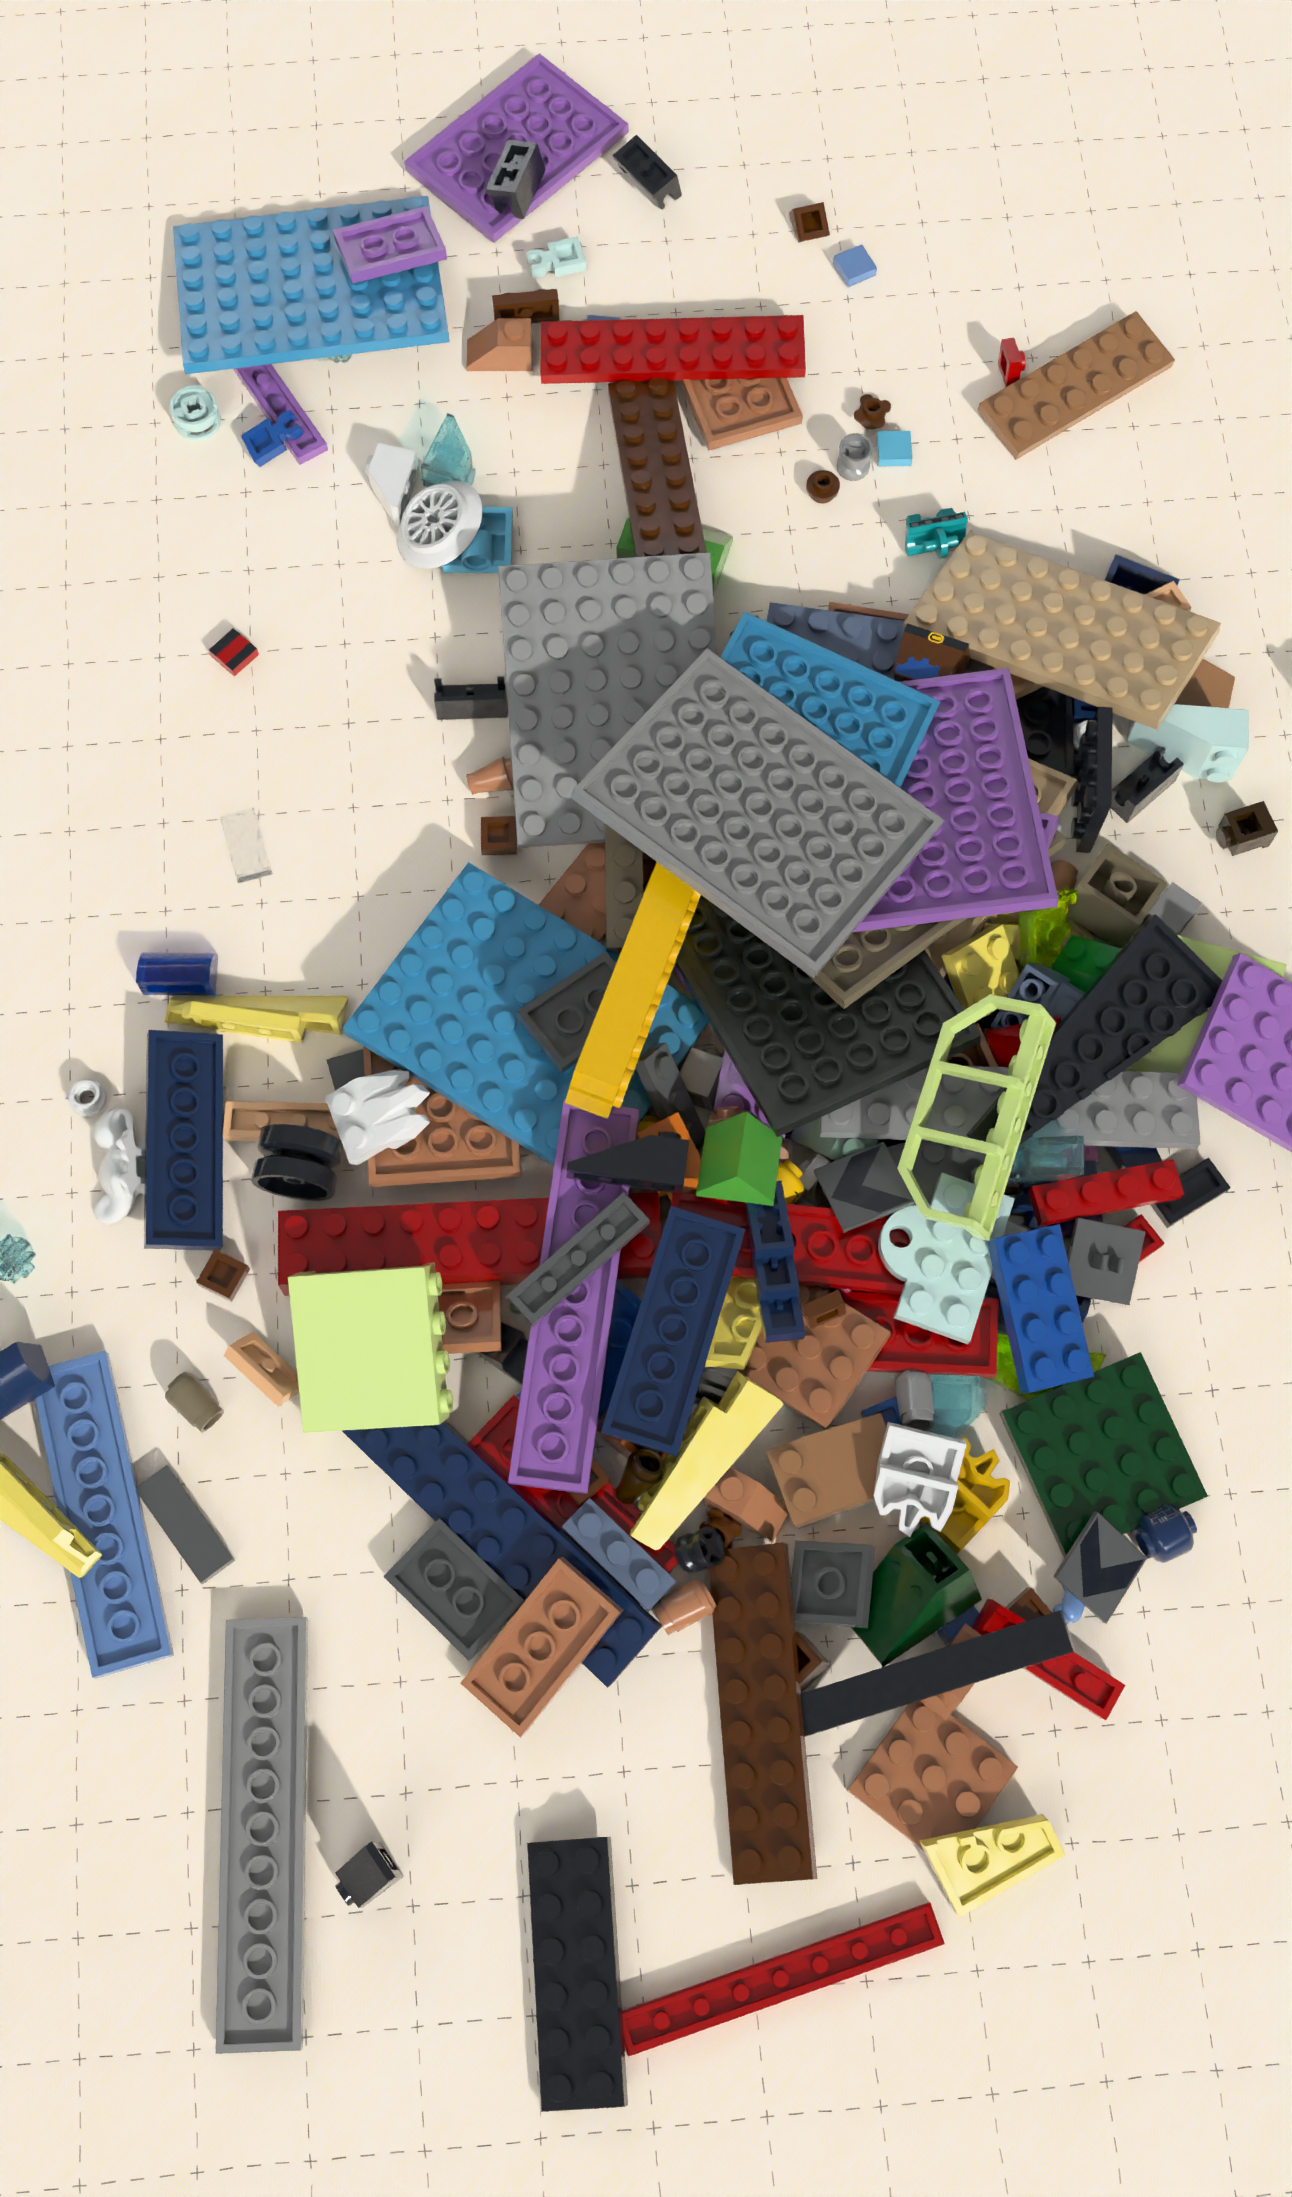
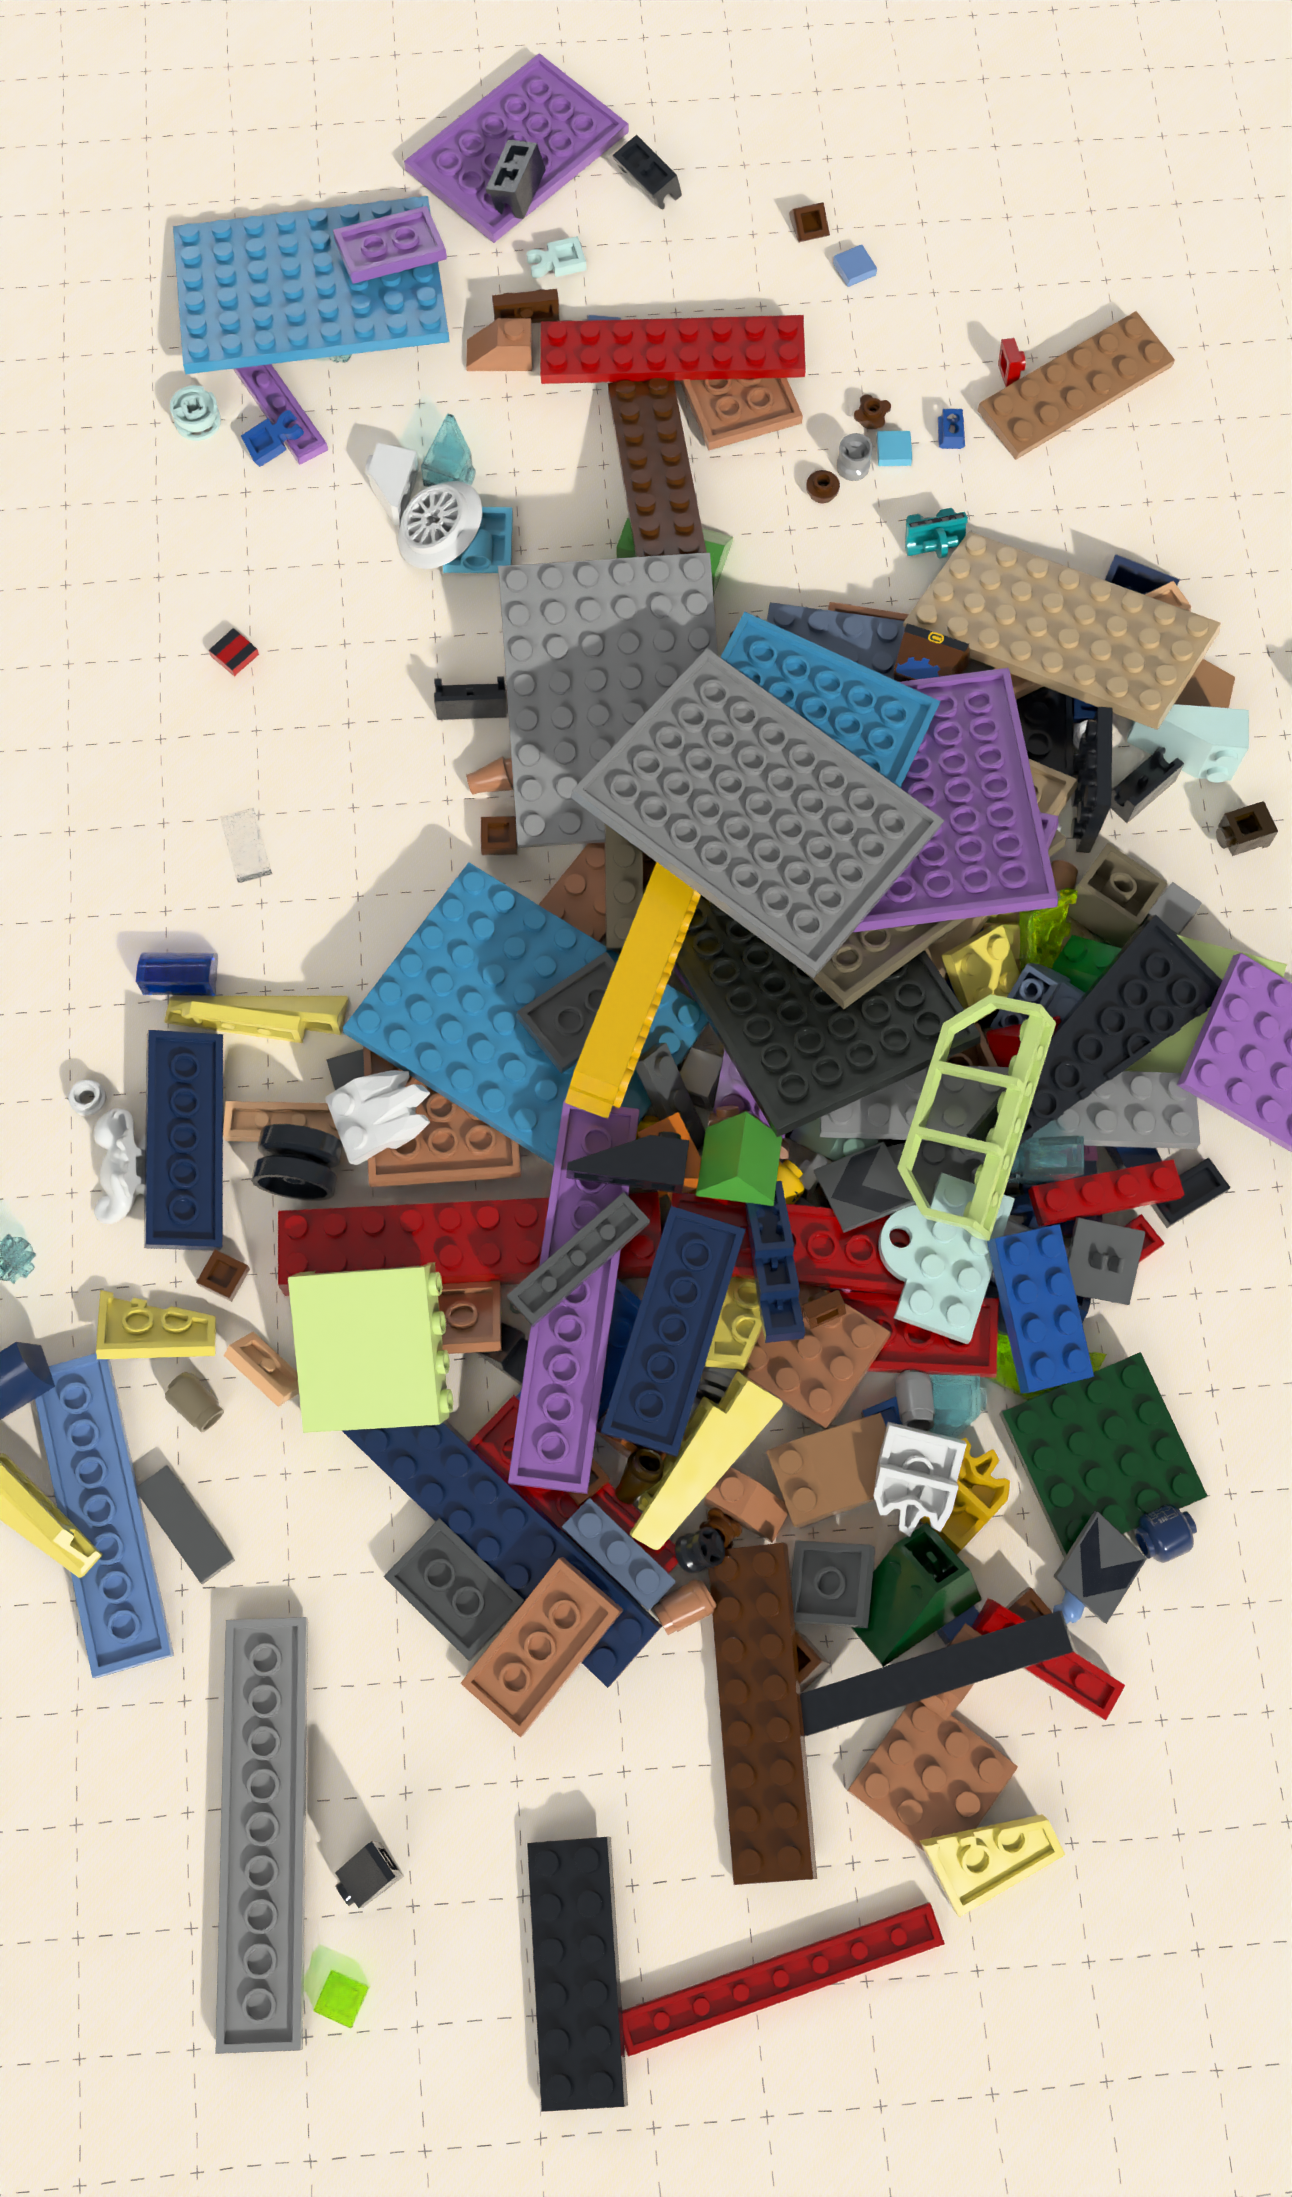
(151, 1332): none -> light yellow wing
(341, 1998): none -> clear neon green plate
(947, 439): none -> blue piece

